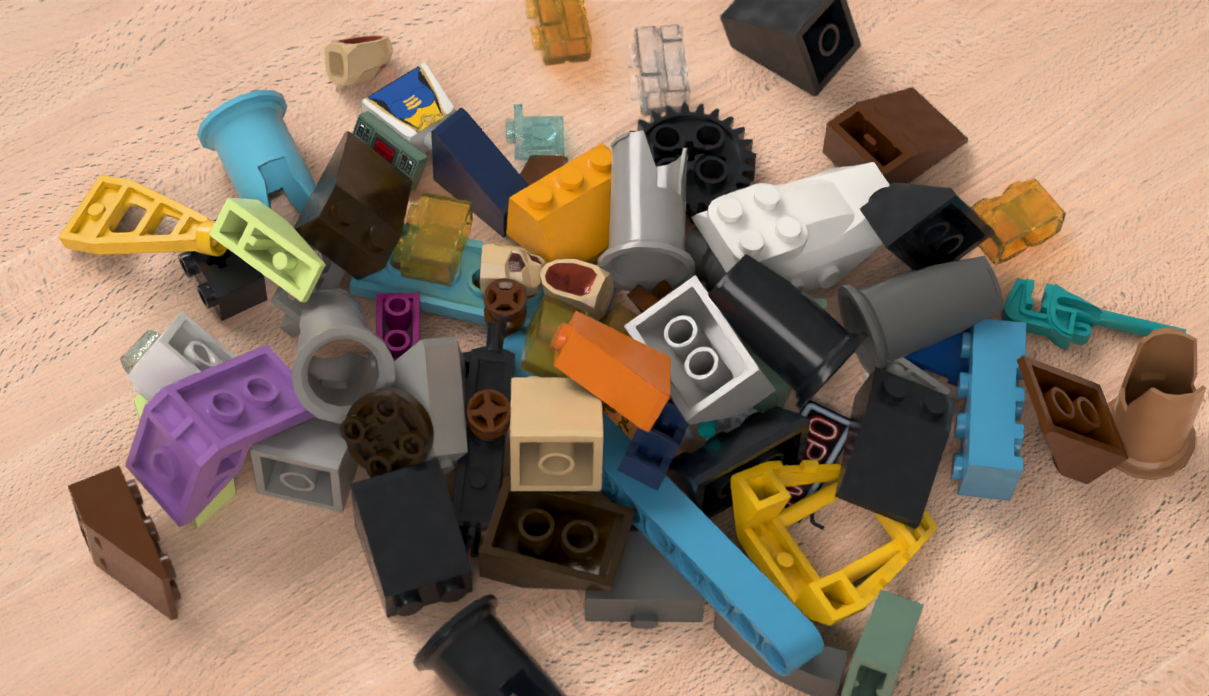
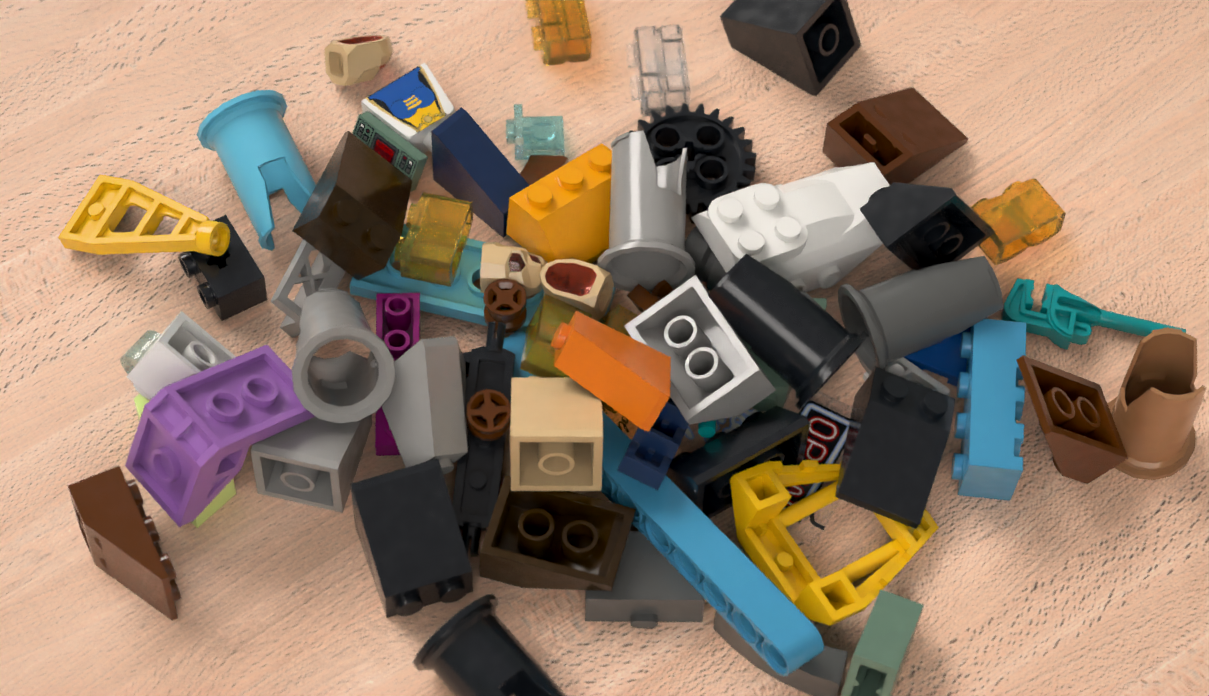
(268, 245): yellowish green slope -> none
(387, 431): dark brown tile -> none

